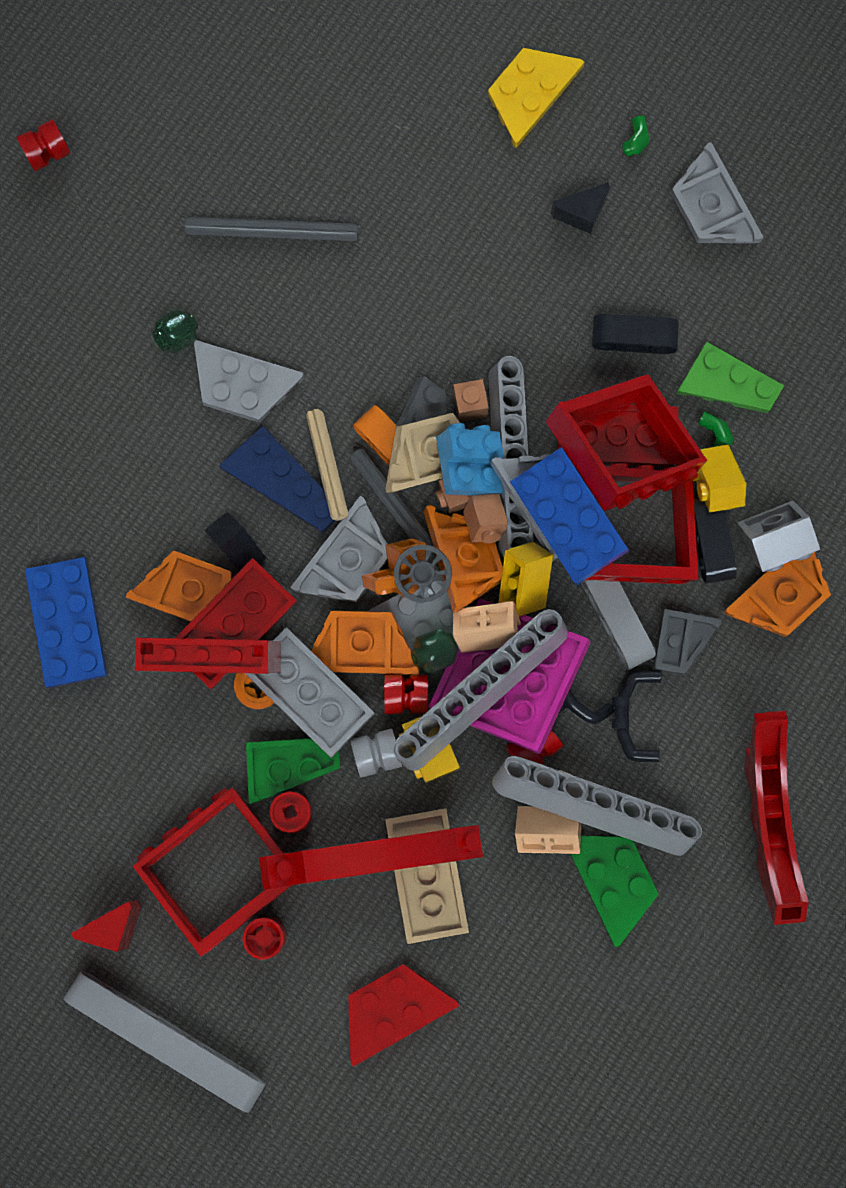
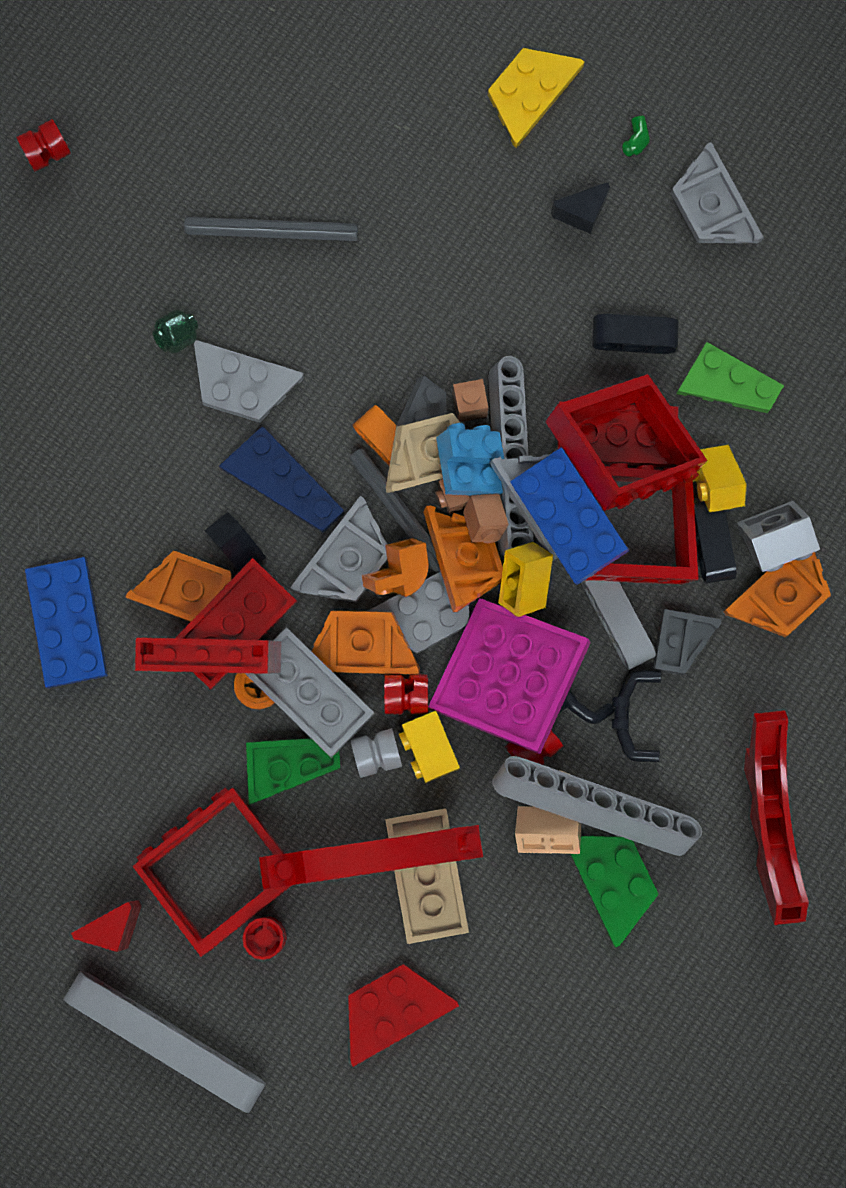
(291, 812): red wheel -> none
(327, 465): tan axle -> none
(422, 573): dark grey wheel -> none
(434, 650): clear green head -> none
(476, 705): light grey beam -> none
(485, 626): light nougat hinge -> none
(719, 427): green arm -> none

